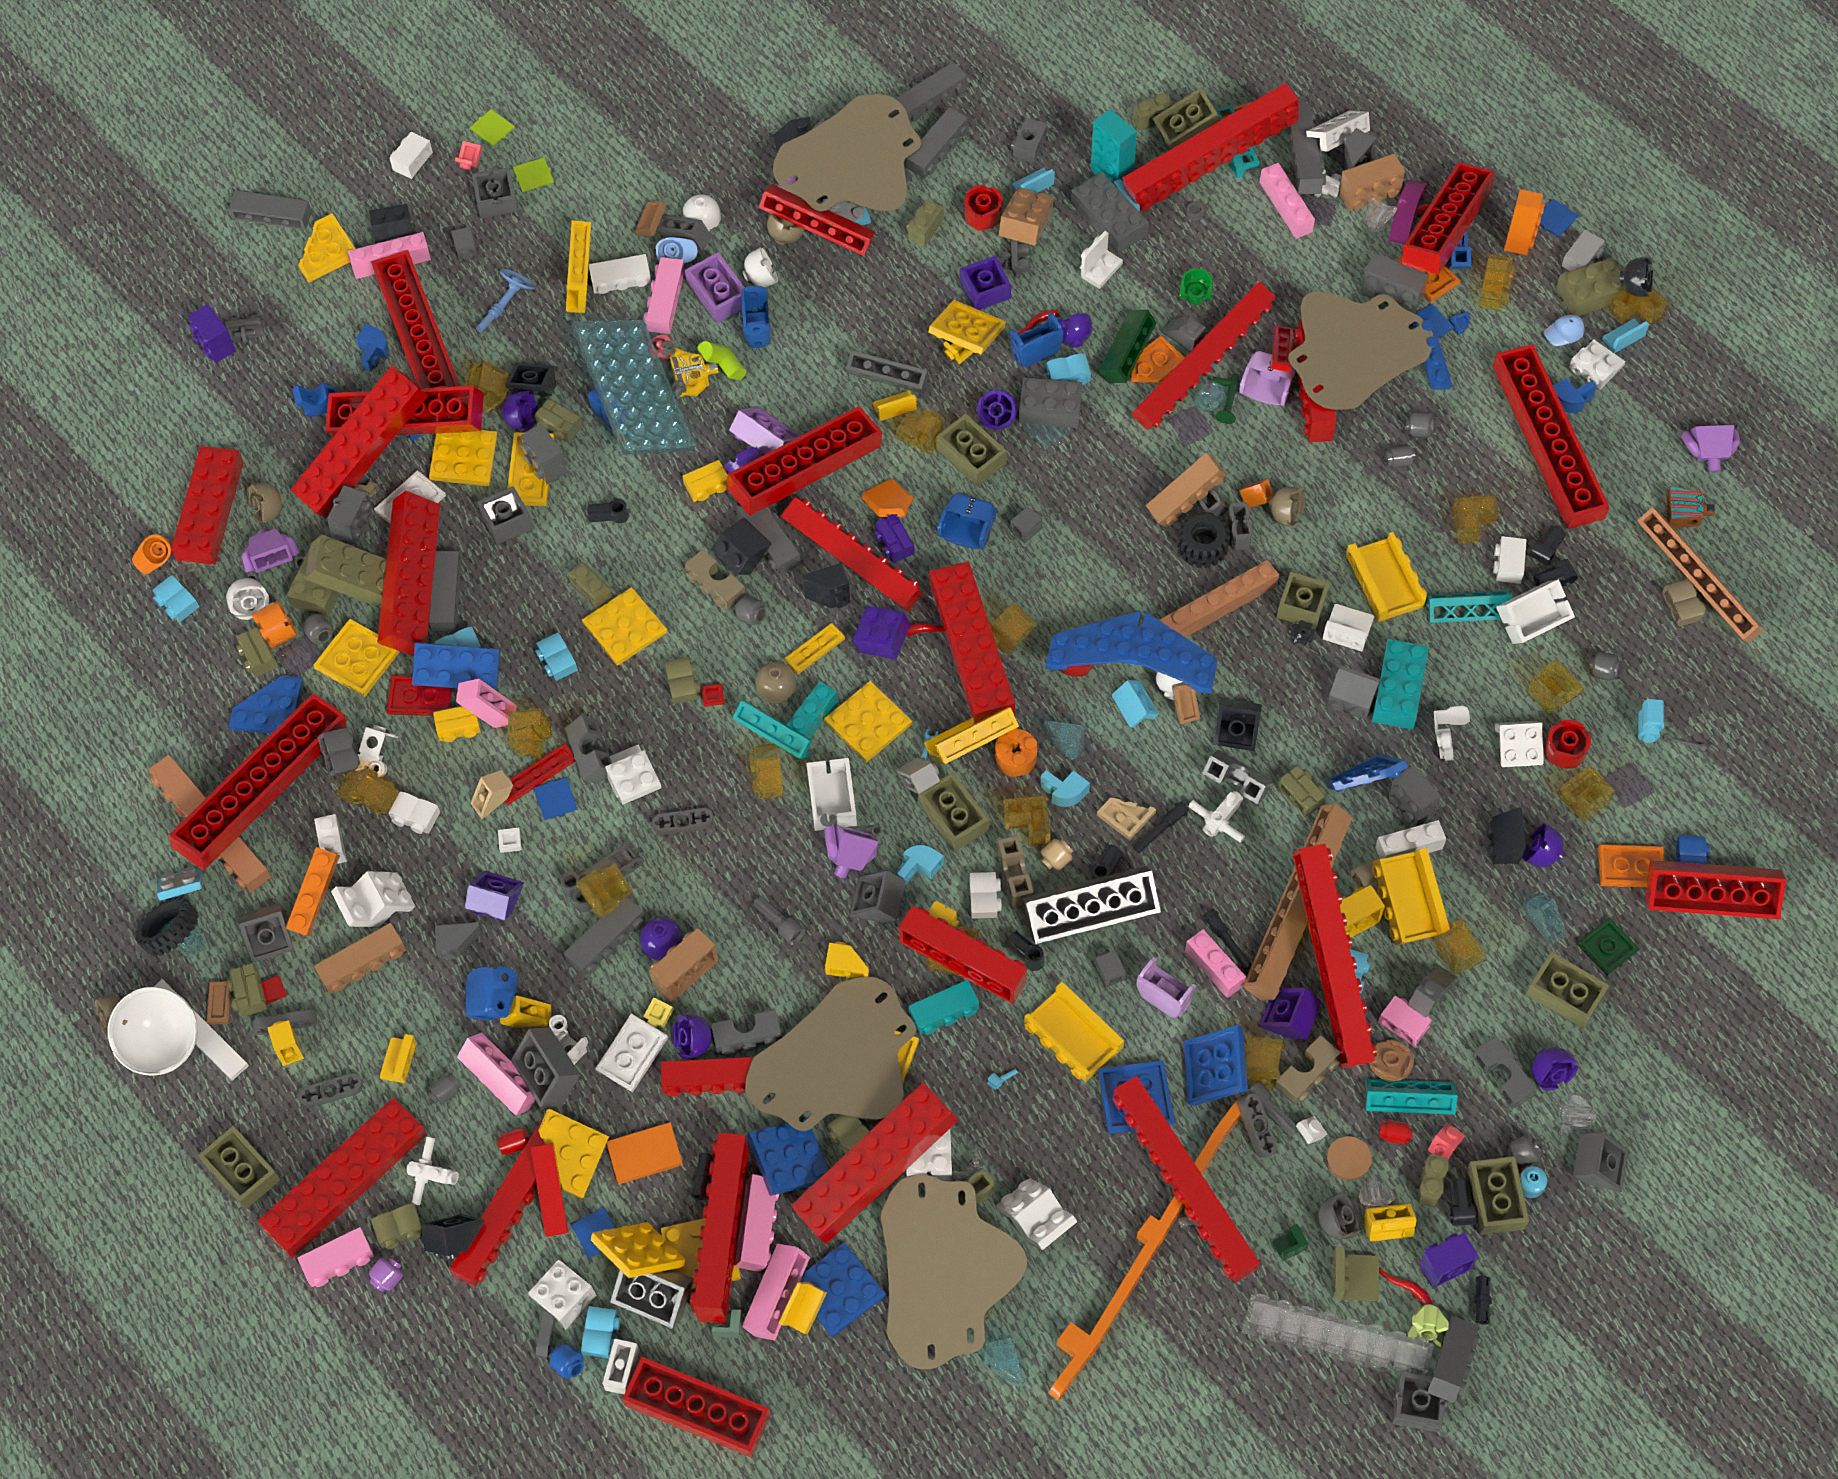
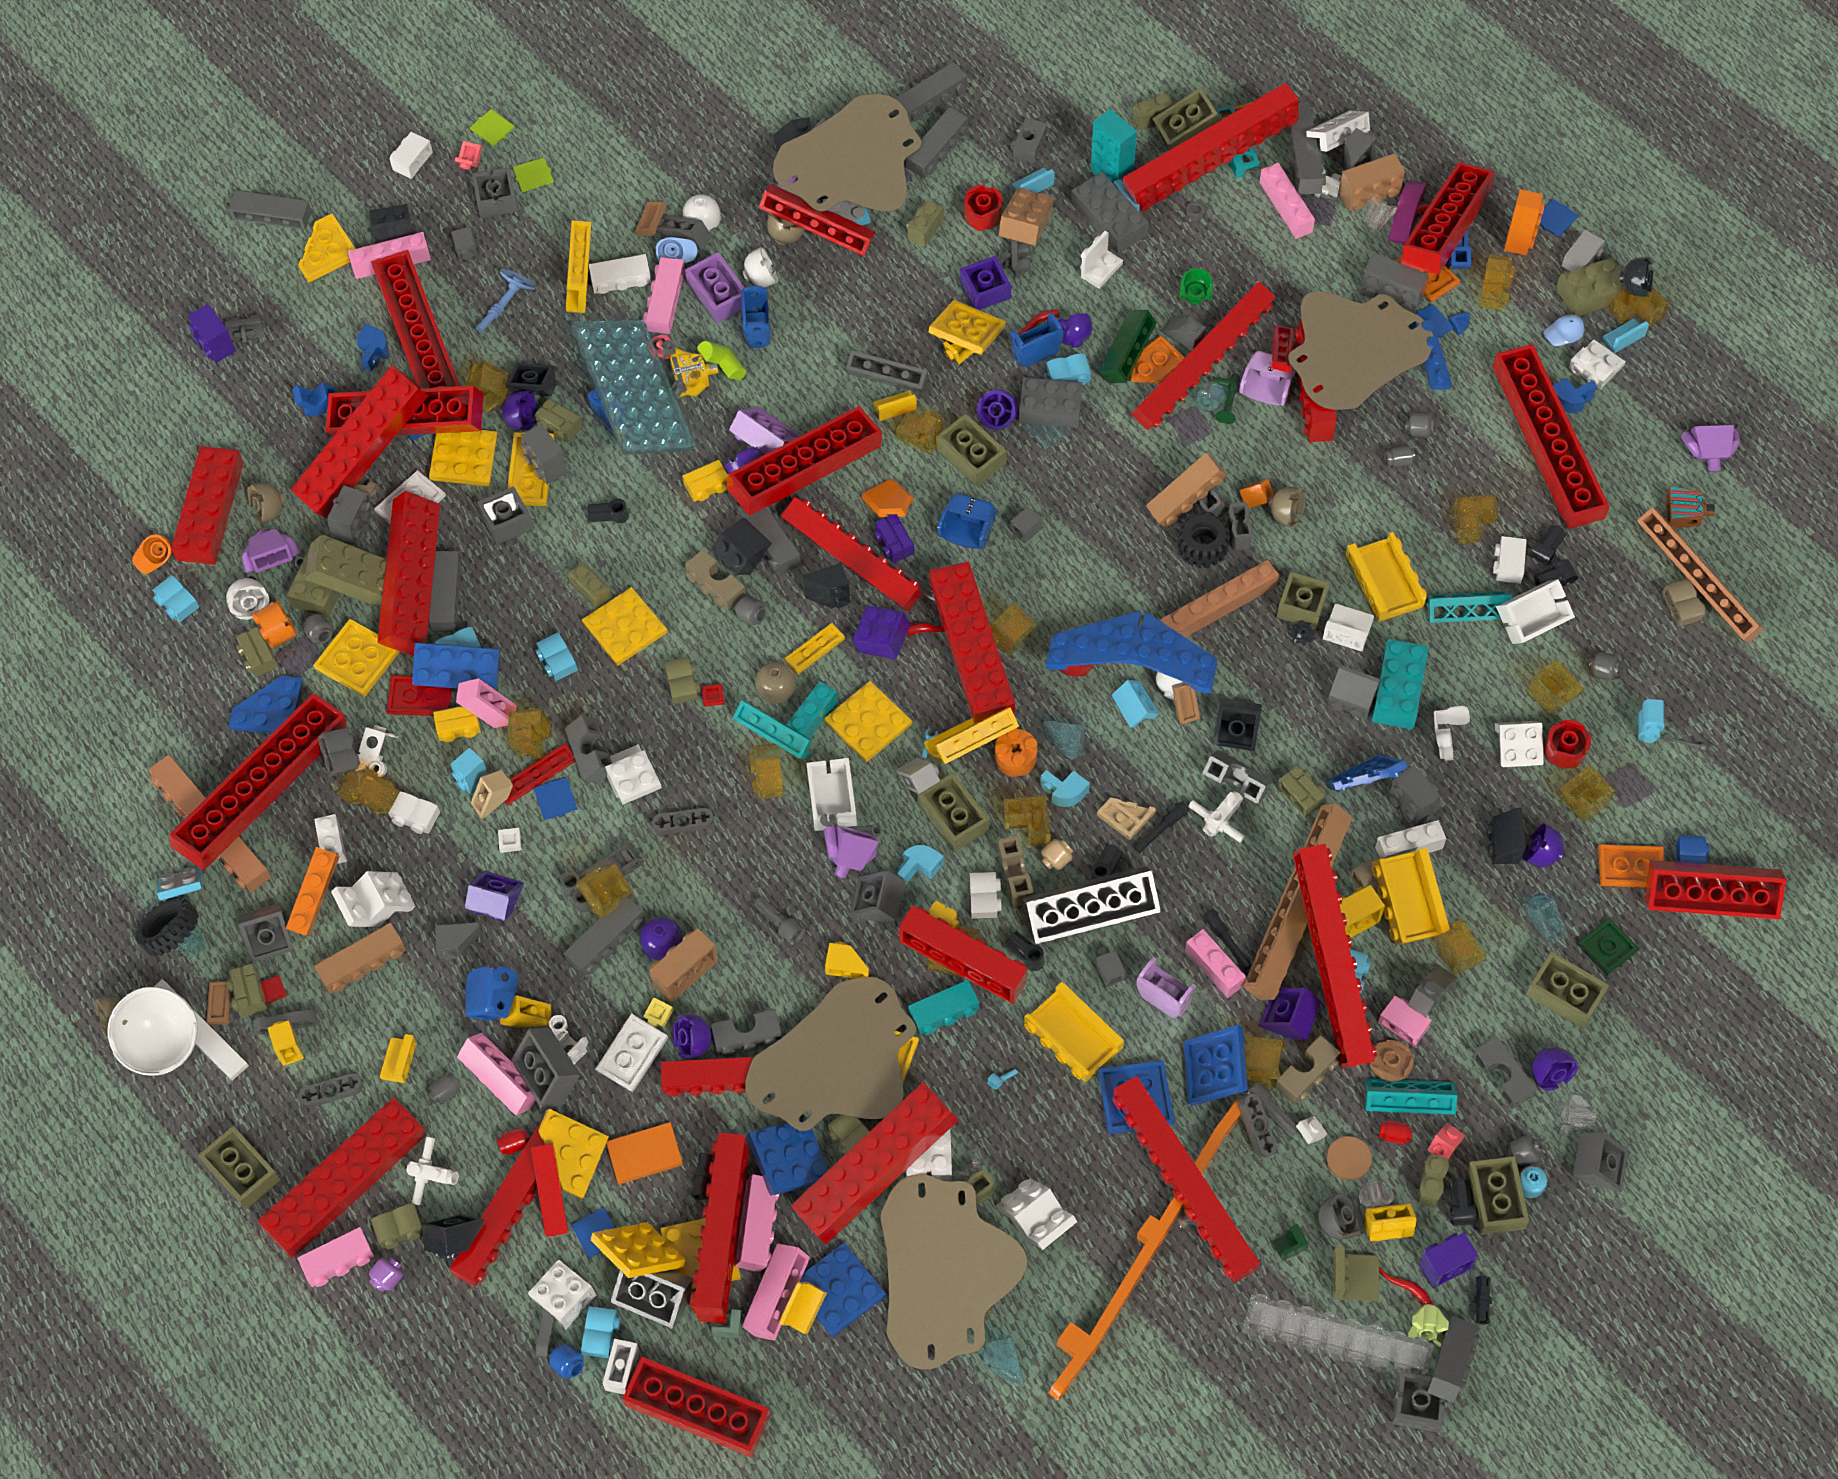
(468, 770): none -> medium azure brick

